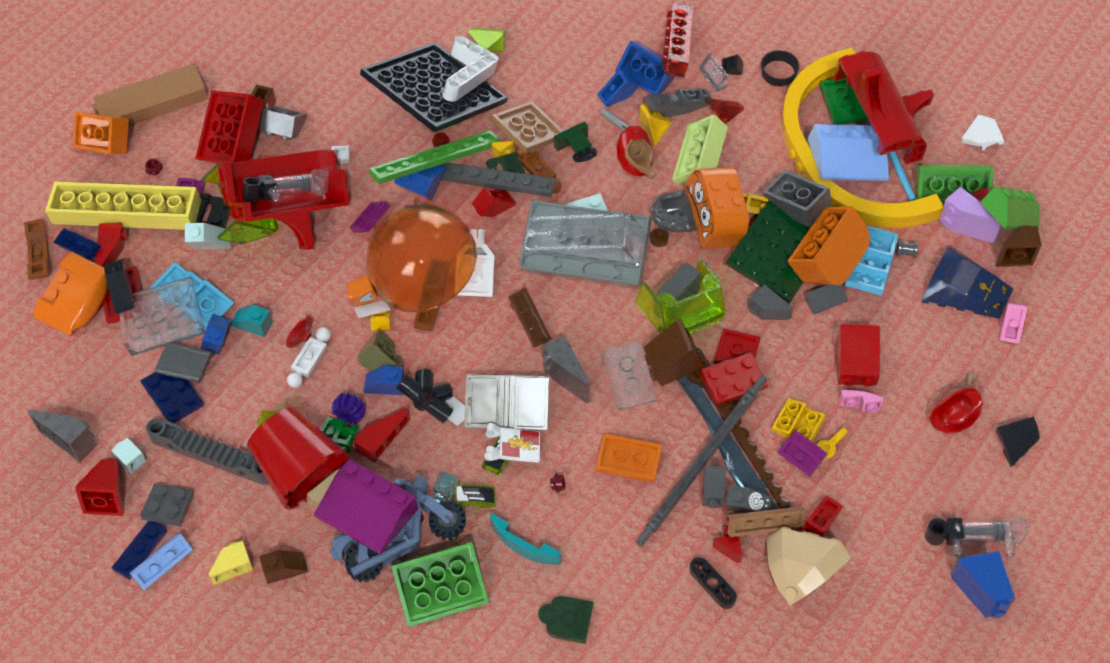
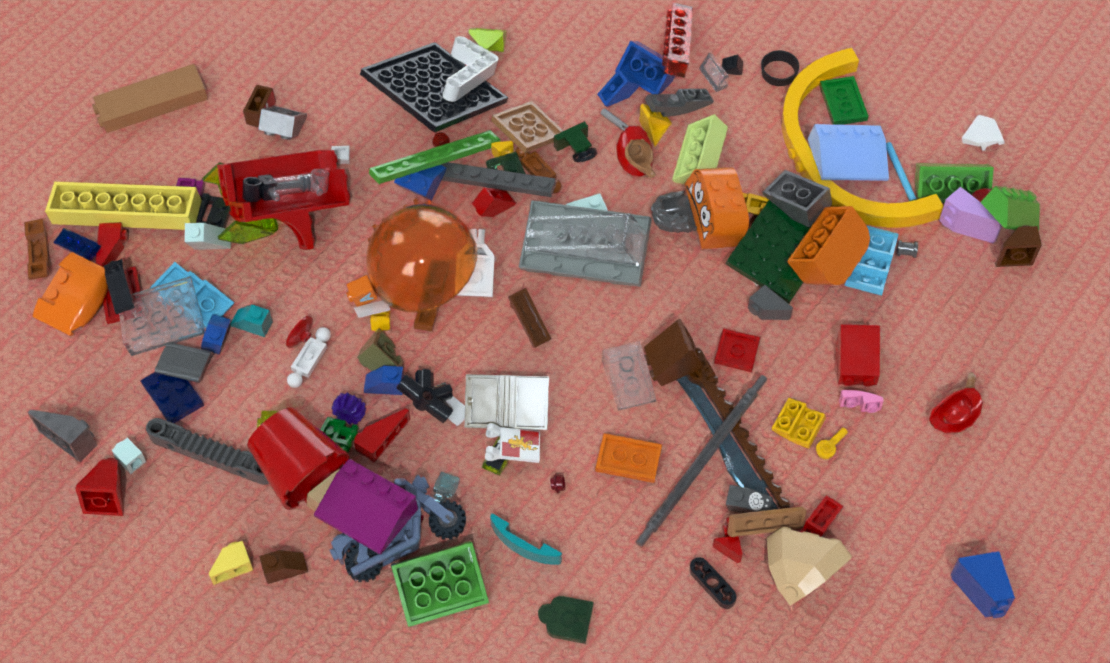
(100, 133): orange slope -> none
(139, 549): clear blue plate -> none
(153, 167): dark red plate -> none
(161, 561): light blue plate -> none
(167, 504): dark grey plate -> none
(229, 127): red slope -> none
(369, 217): magenta plate -> none
(477, 495): slope -> none
(565, 368): flat silver slope -> none
(659, 237): reddish brown tile -> none
(683, 283): dark grey window -> none
(694, 311): clear neon green windscreen -> none
(714, 486): dark grey slope -> none
(724, 109): clear red slope -> none
(731, 378): red plate -> none
(802, 453): magenta plate -> none
(825, 298): dark grey slope -> none
(883, 104): red cylinder -> none
(959, 531): clear piece -> none
(967, 286): dark blue wedge -> none
(1013, 322): bright pink slope -> none
(1018, 438): black slope -> none

